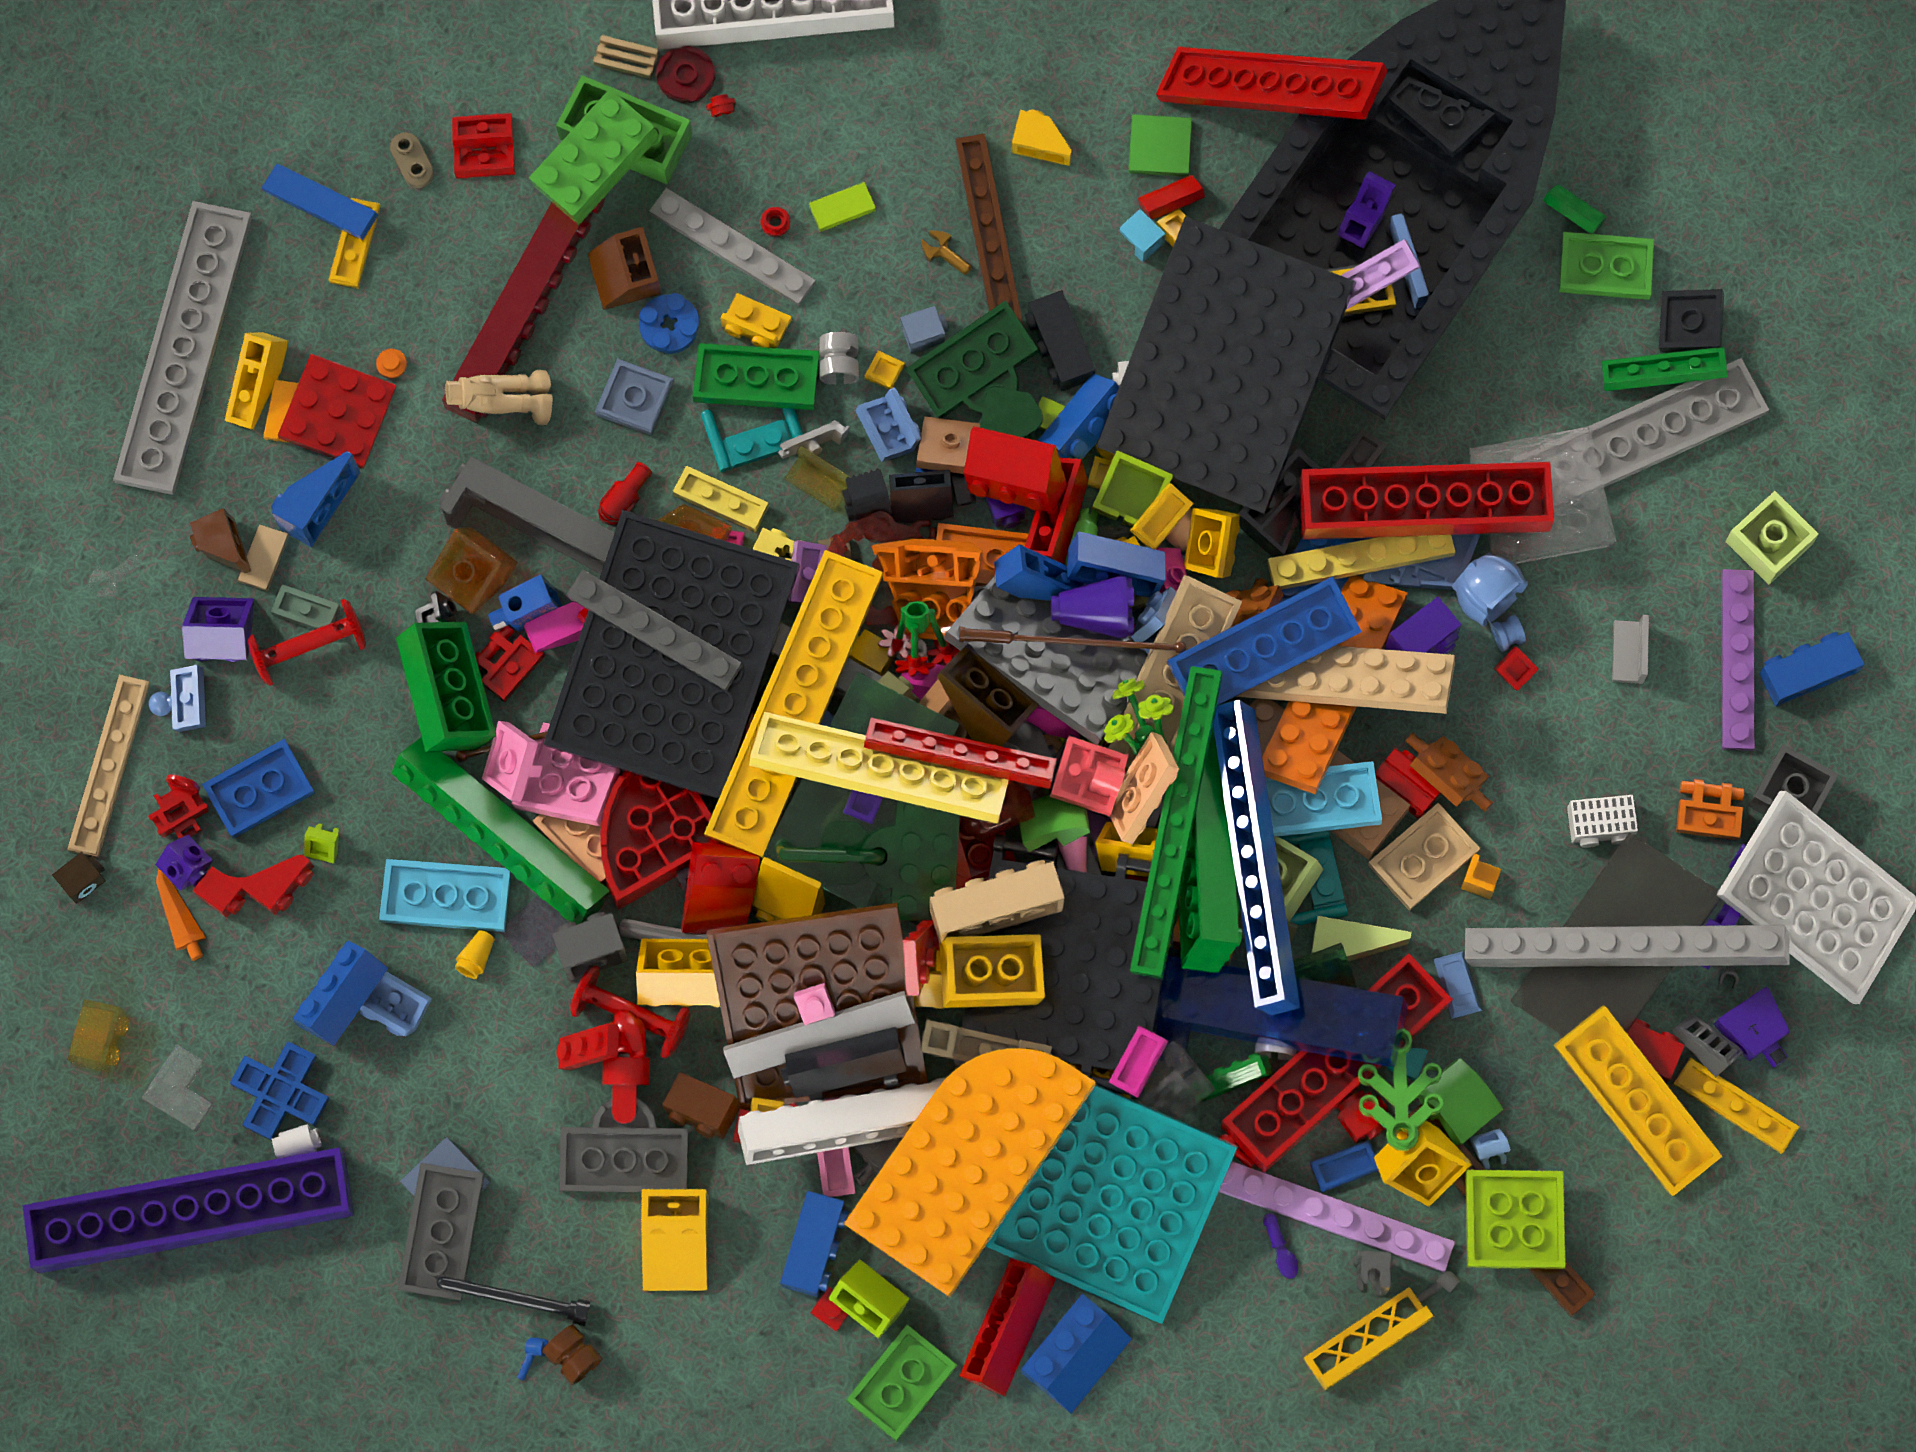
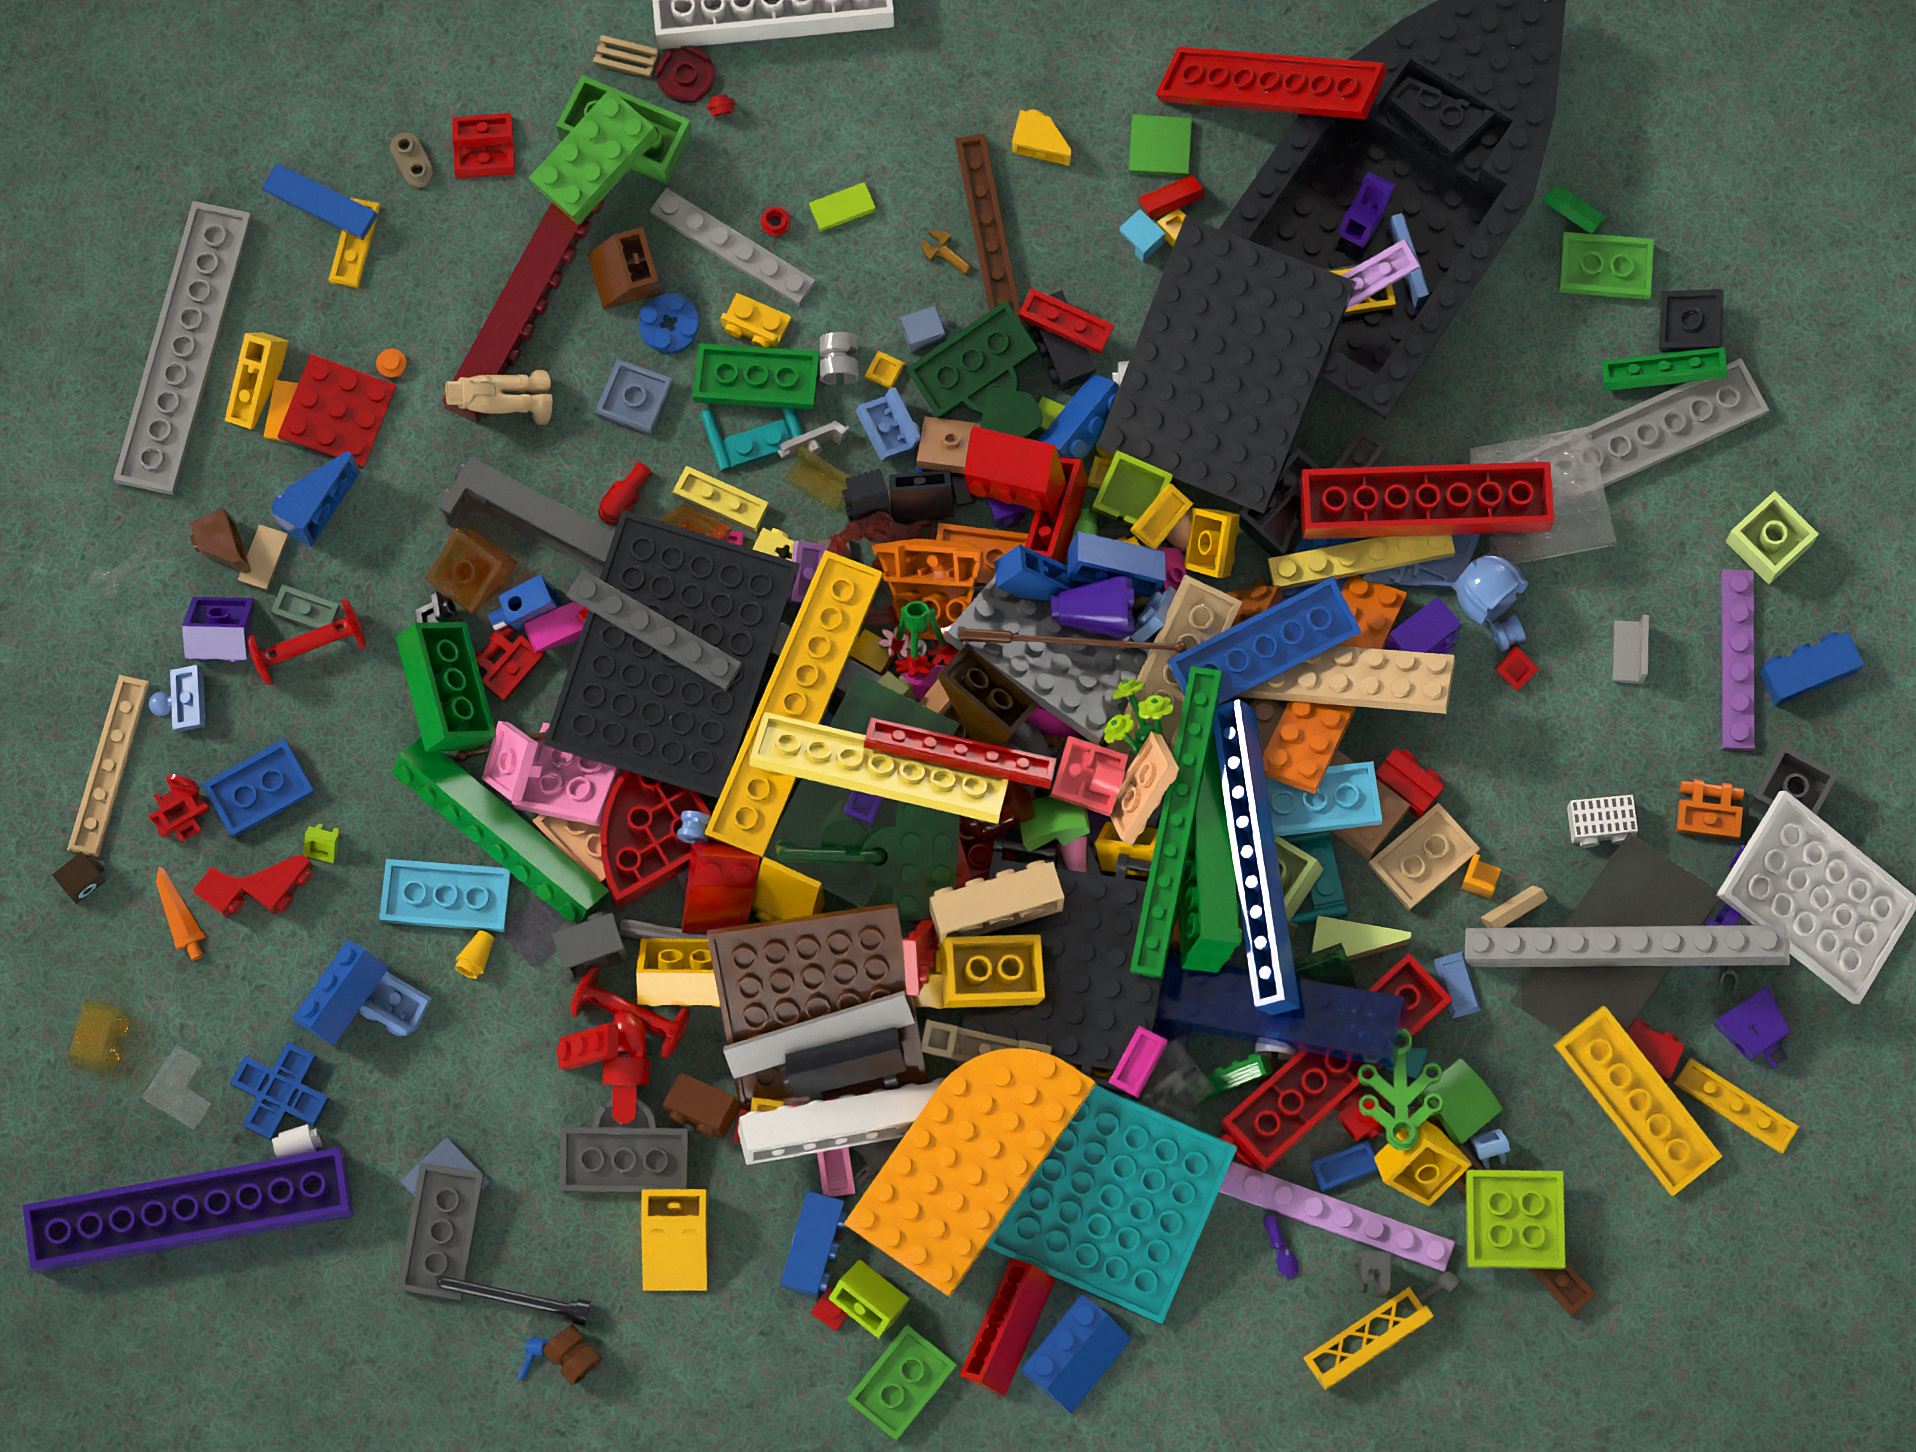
(184, 862): dark purple brick -> none
(693, 827): none -> medium blue wheel
(814, 1004): bright pink plate -> none
(1066, 321): none -> red plate
(1449, 771): dark orange plate -> none
(1515, 908): none -> tan tile
(1714, 1058): dark grey slope -> none

